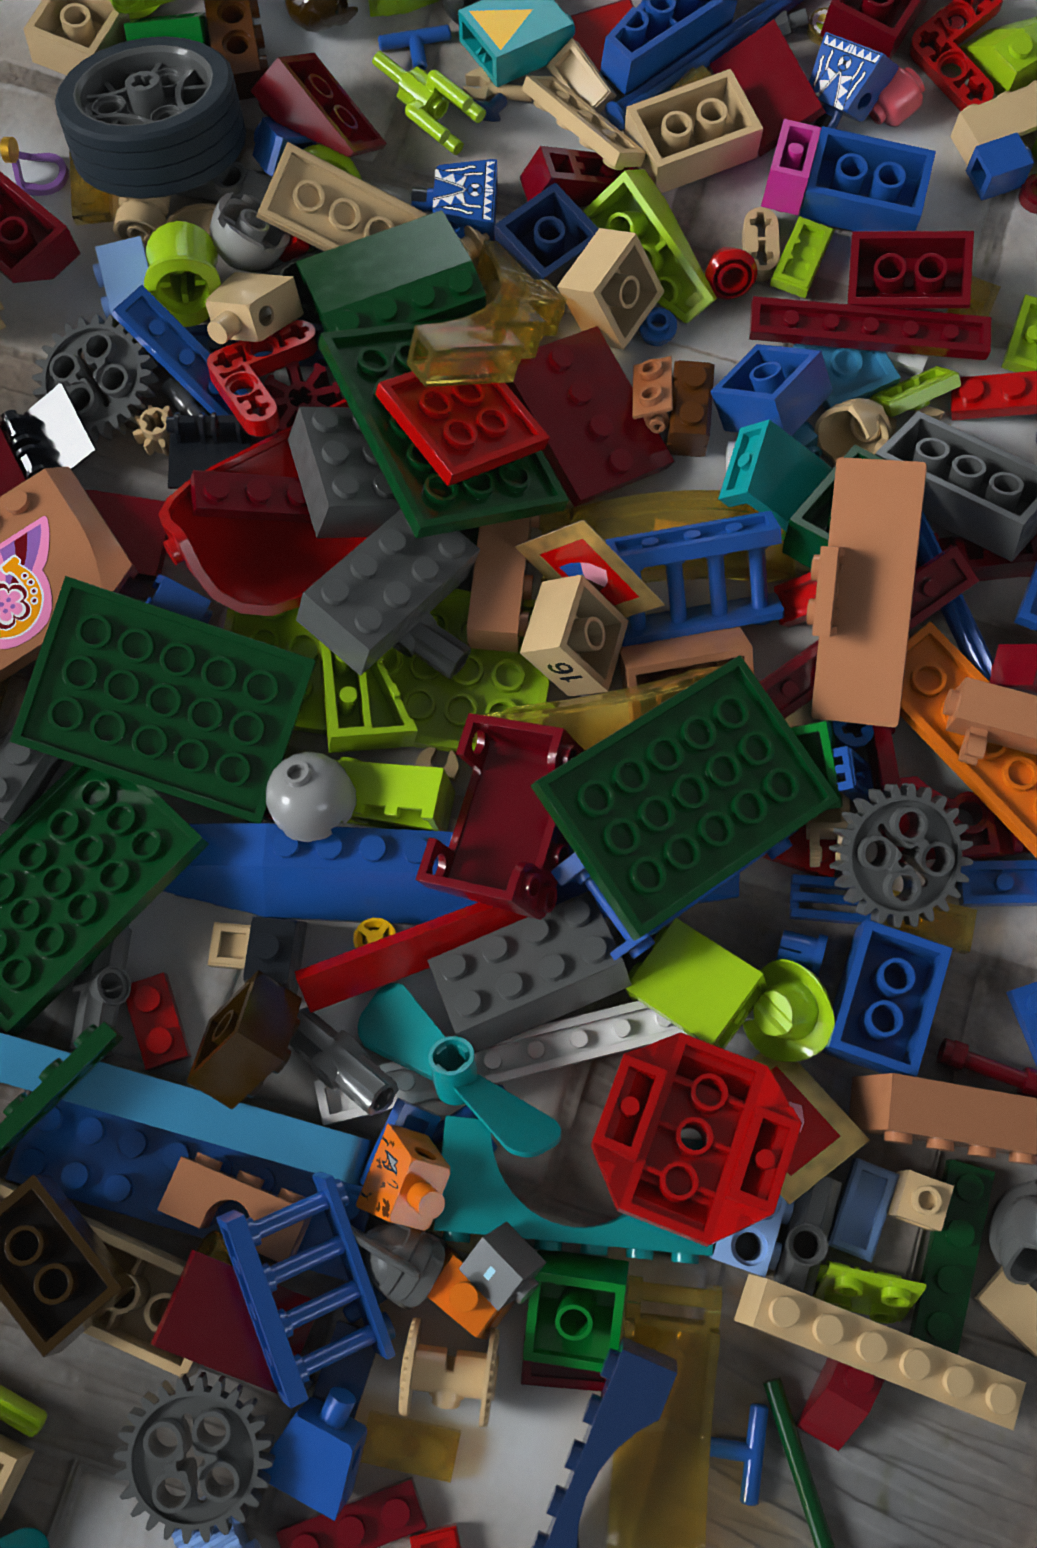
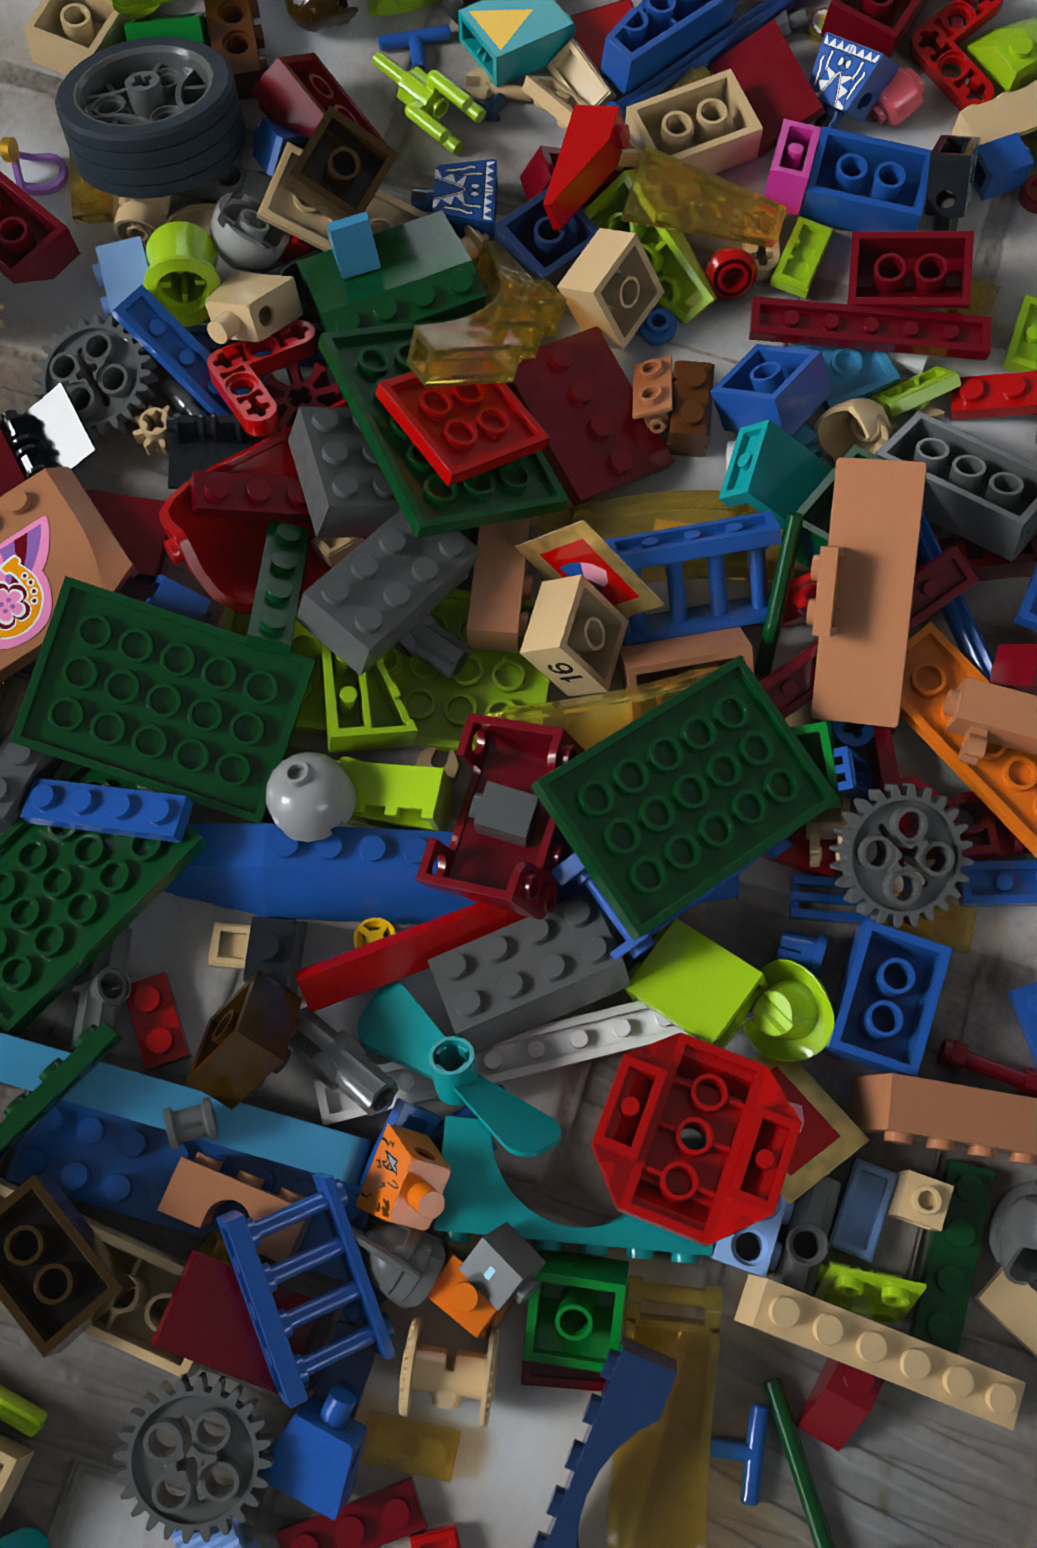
(107, 809): none -> blue plate
(190, 1123): none -> dark grey bush
(278, 588): none -> dark green plate
(334, 549): none -> tan tile
(340, 167): none -> dark brown brick
(353, 245): none -> dark azure slope
(504, 813): none -> dark grey brick
(585, 159): none -> red slope
(693, 201): none -> clear yellow wing
(779, 593): none -> dark green bar
(953, 170): none -> black torso

